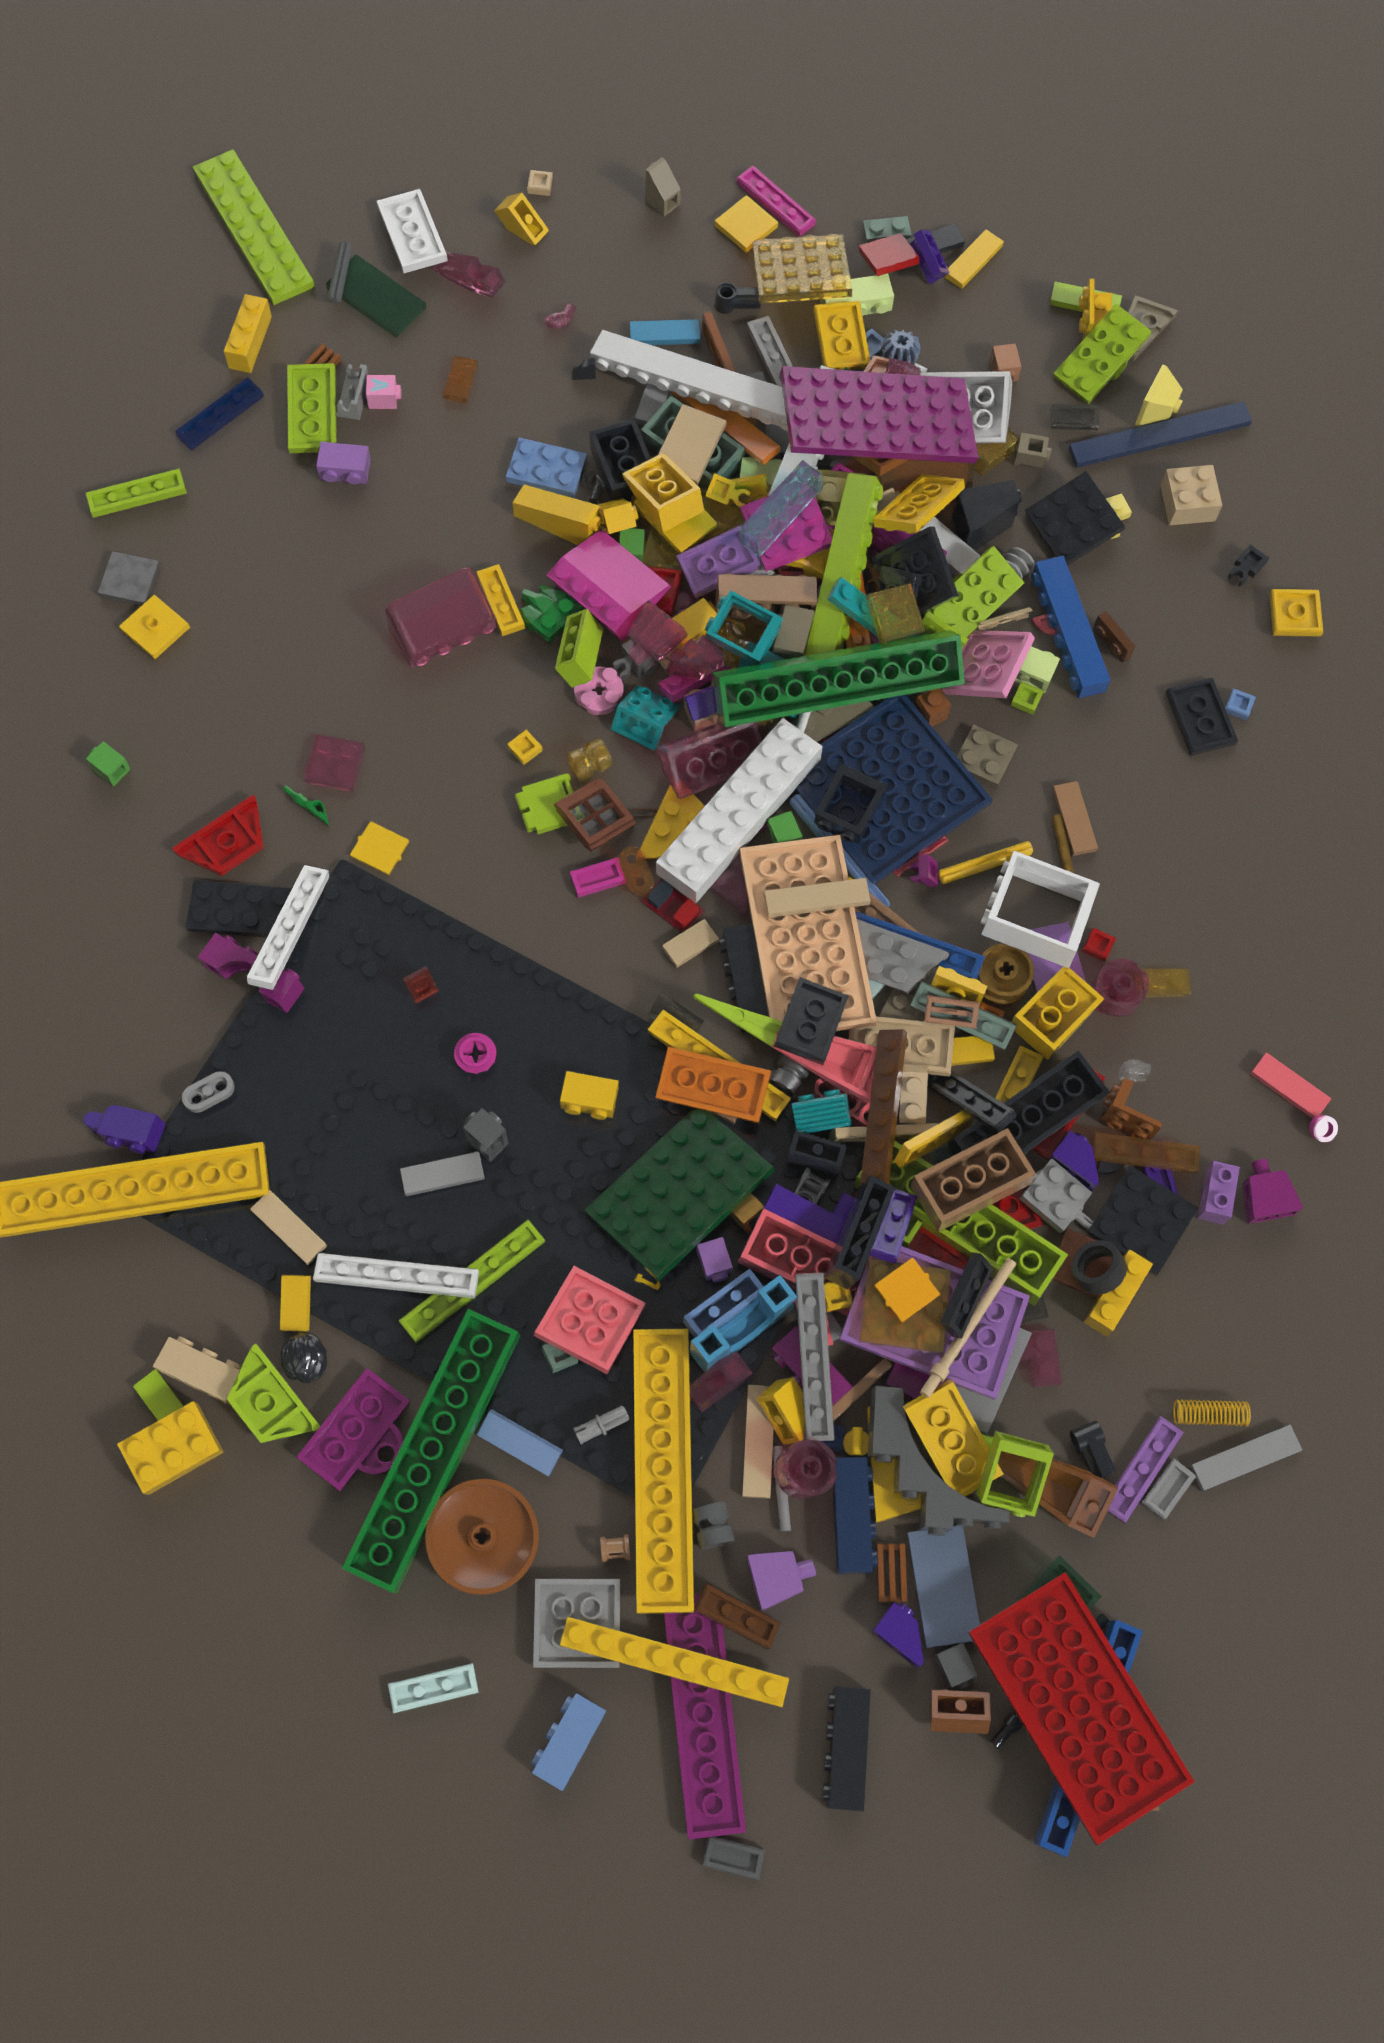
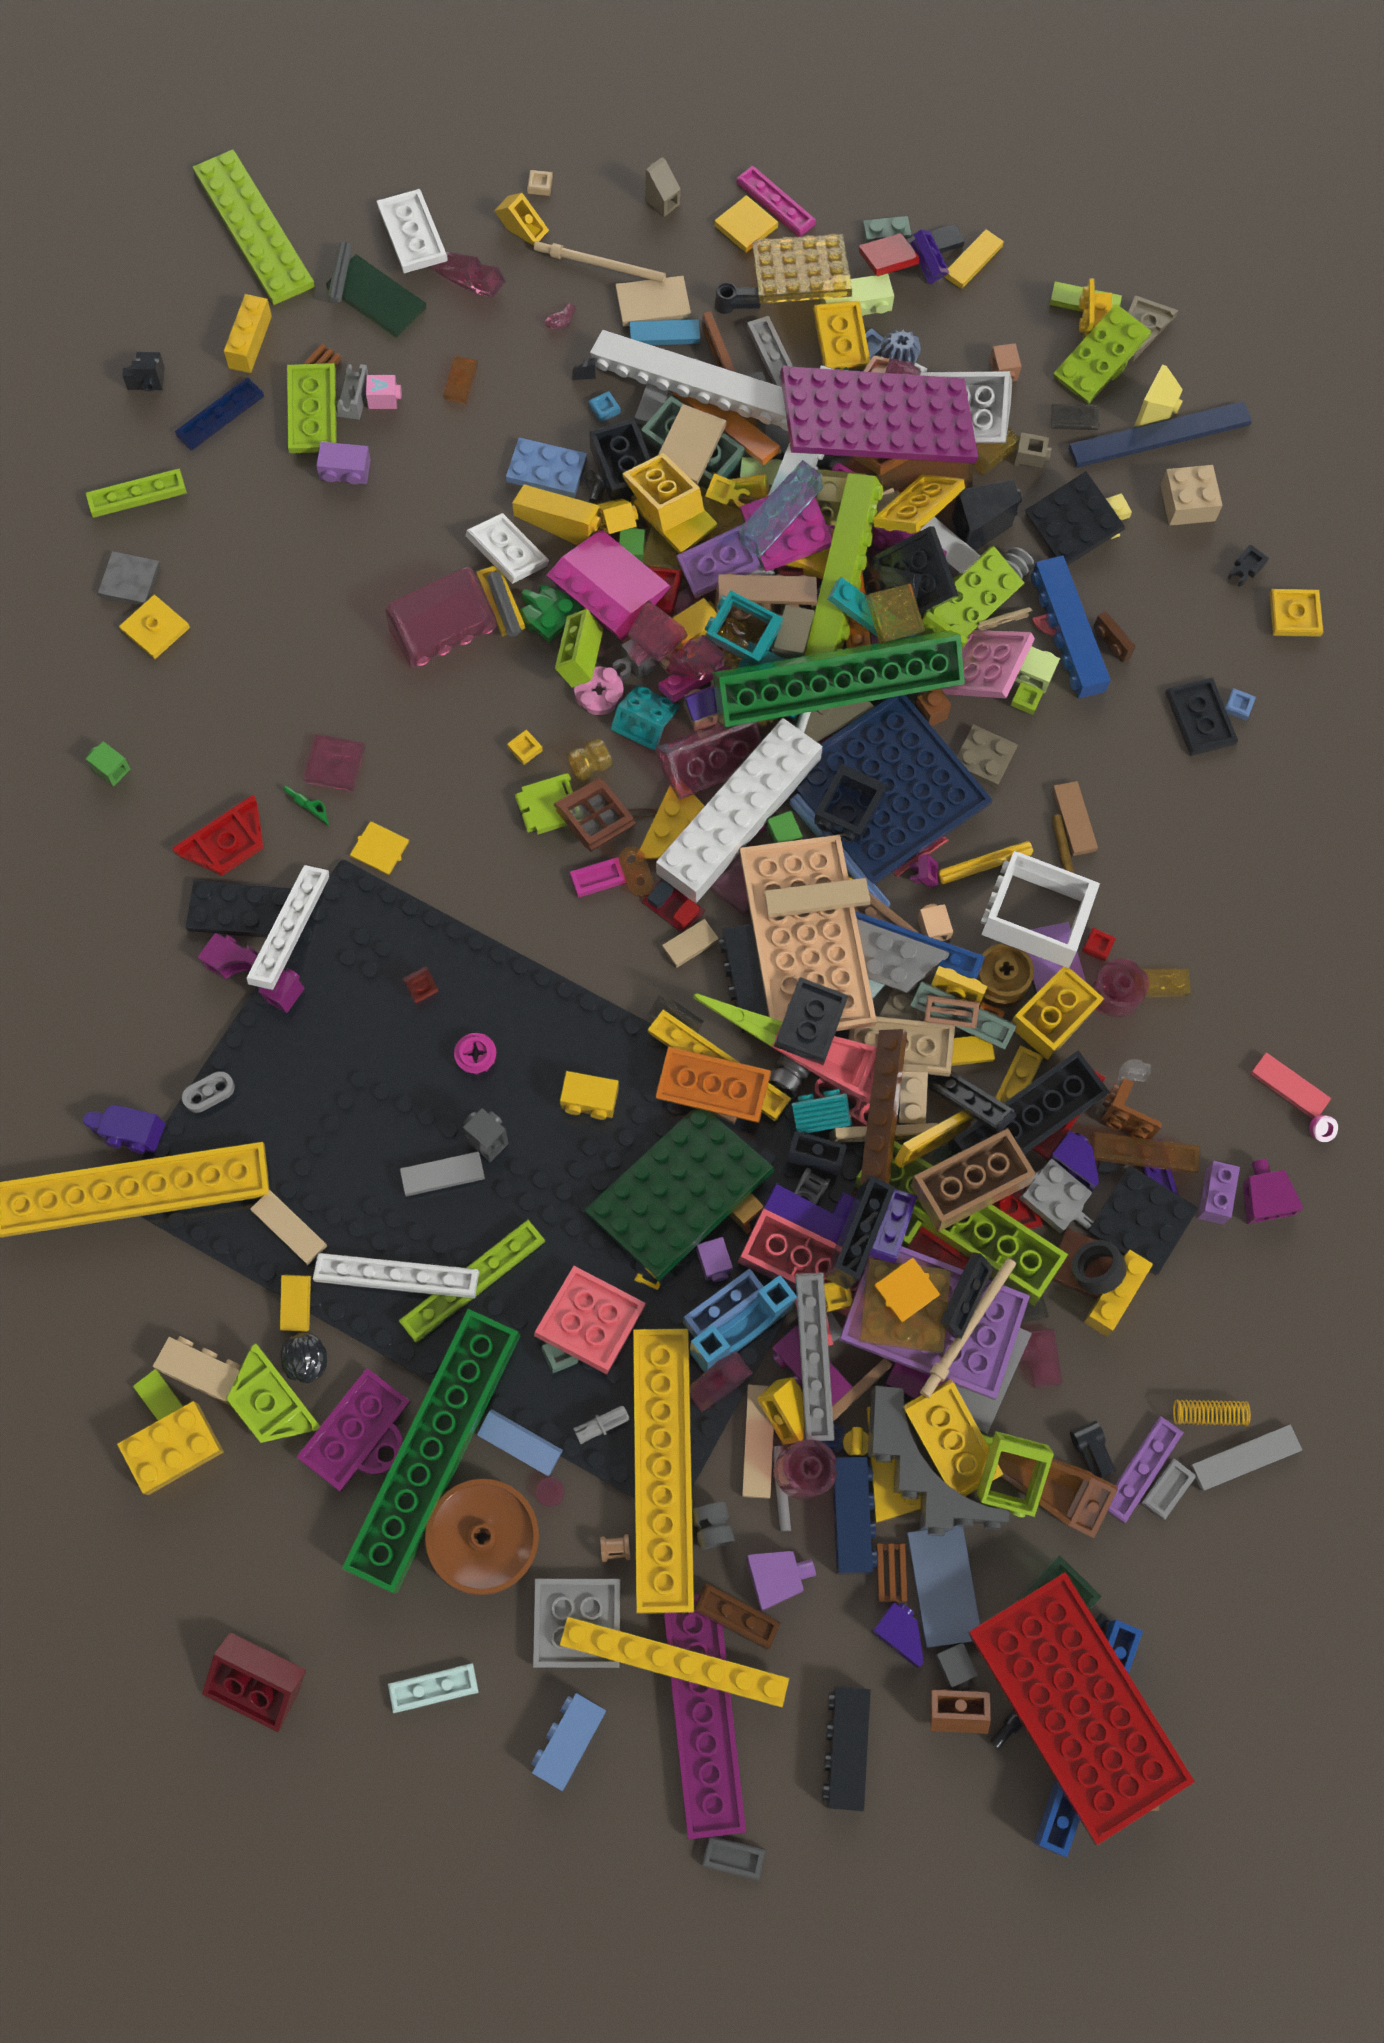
(145, 372): none -> black brick
(253, 1681): none -> dark red slope
(504, 604): none -> dark grey axle
(507, 548): none -> white tile
(550, 1492): none -> clear pink tile
(557, 251): none -> tan bar
(604, 406): none -> dark azure tile
(653, 300): none -> tan tile
(935, 922): none -> light nougat brick

